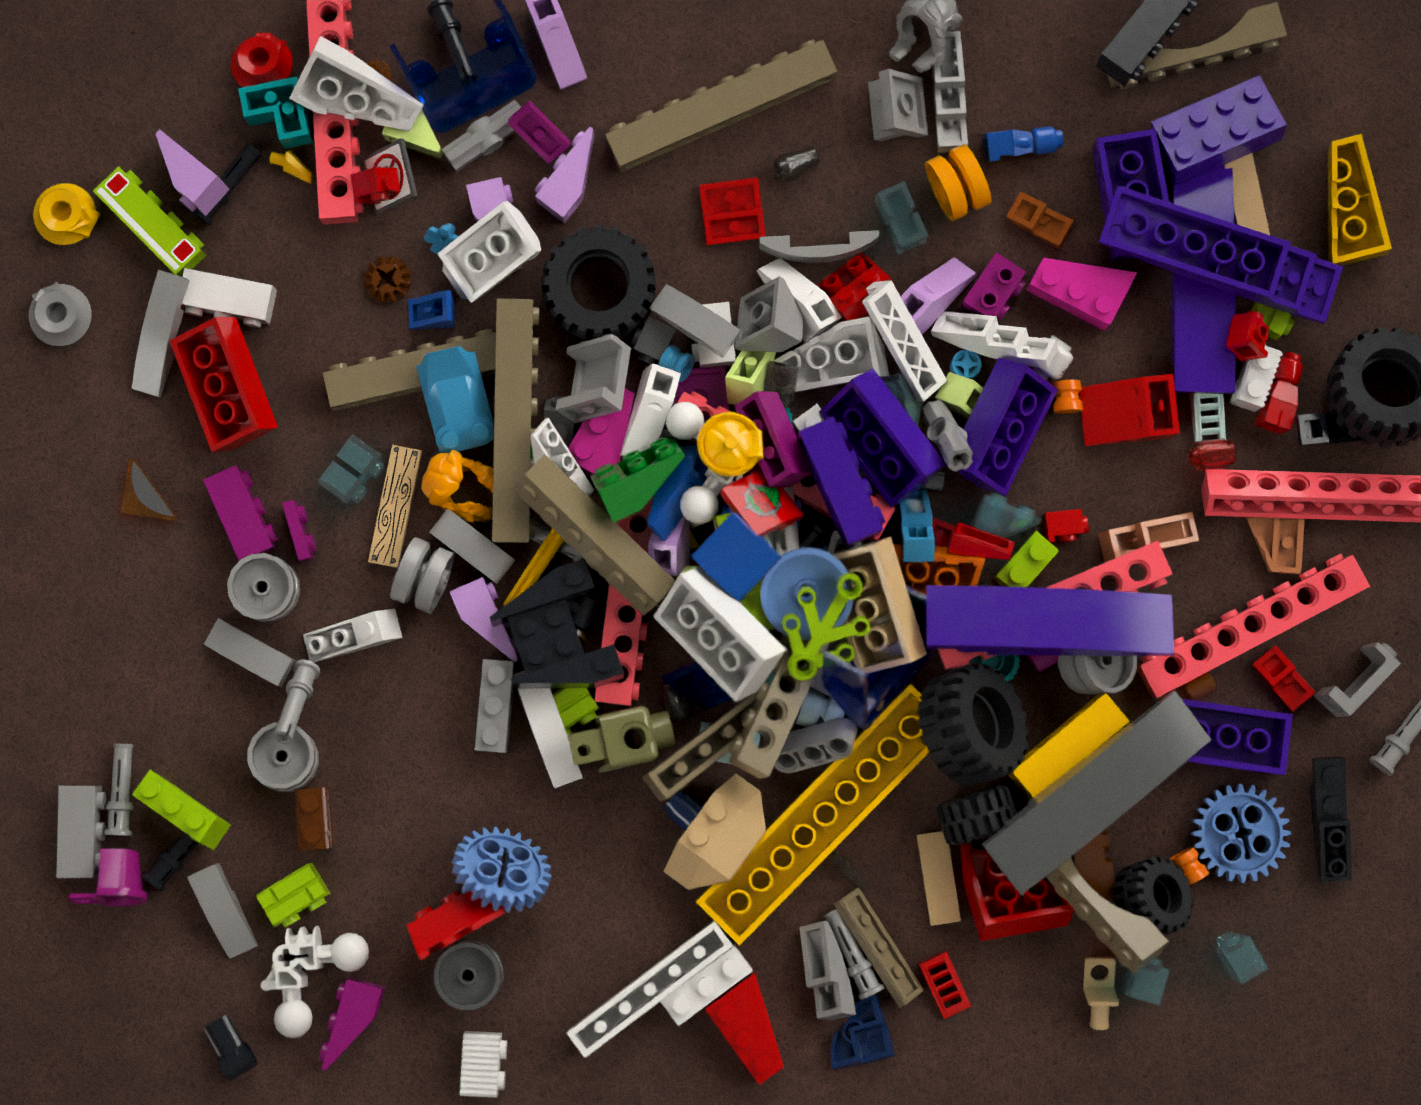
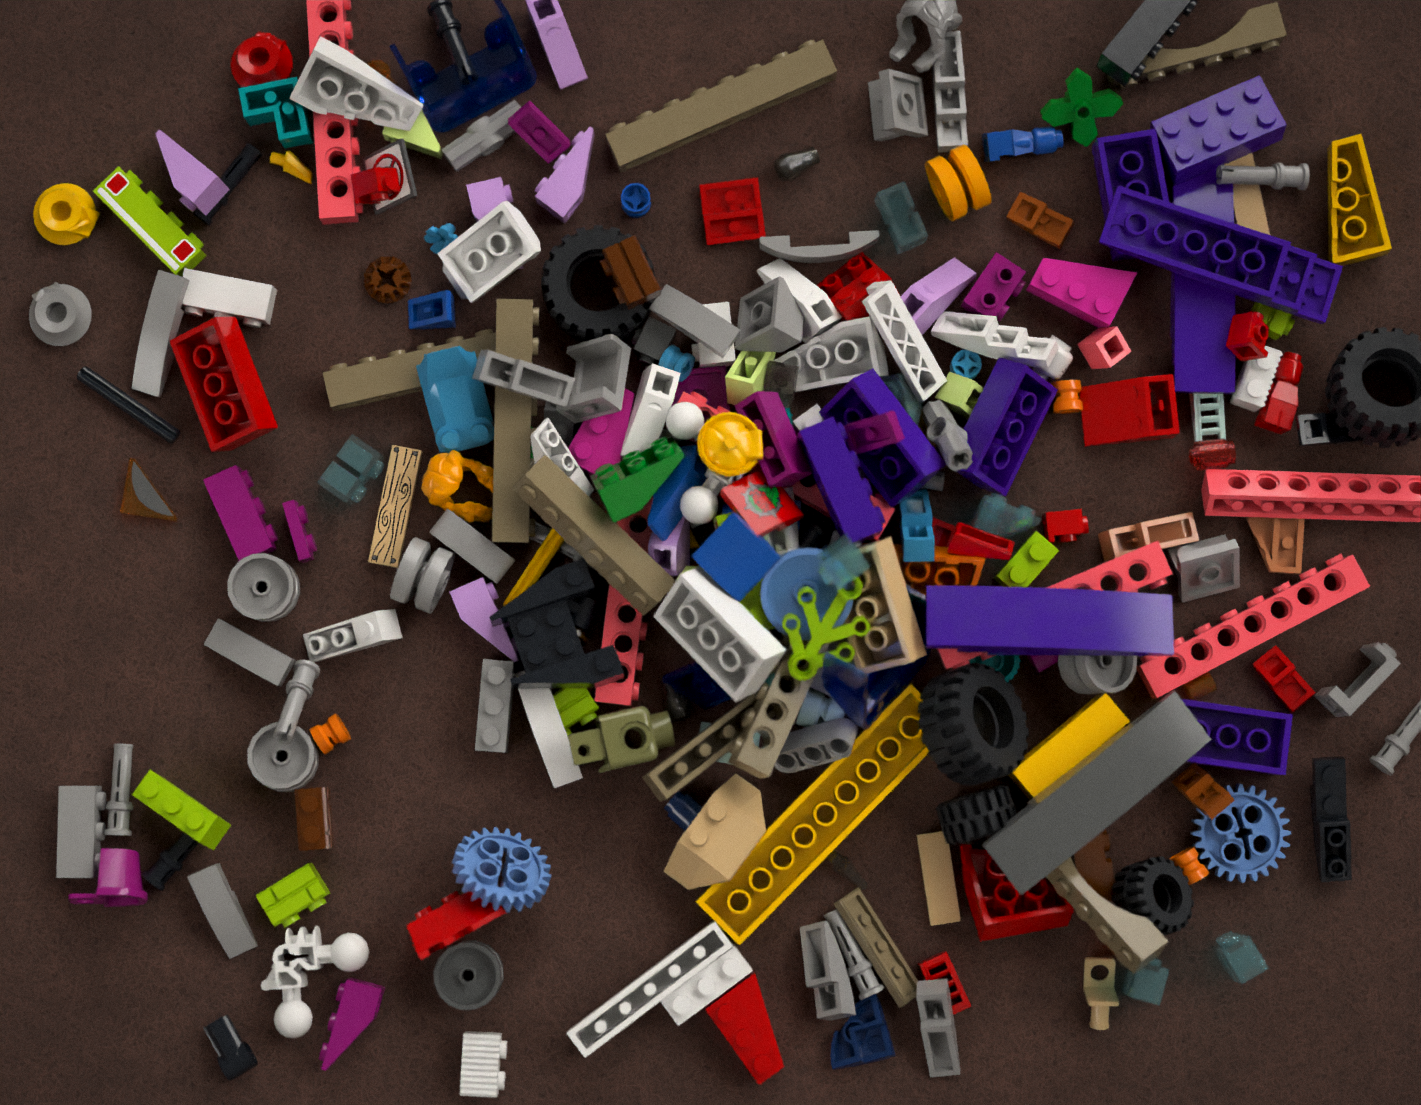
(128, 404): none -> black axle
(330, 733): none -> orange wheel
(523, 378): none -> light grey slope
(631, 273): none -> reddish brown brick
(637, 195): none -> blue wheel
(841, 562): none -> clear light blue piece
(874, 432): none -> magenta plate
(938, 1027): none -> light grey slope
(1081, 107): none -> green plant
(1104, 347): none -> coral brick
(1203, 791): none -> dark orange slope
(1206, 567): none -> light grey bracket
(1275, 176): none -> light grey pin

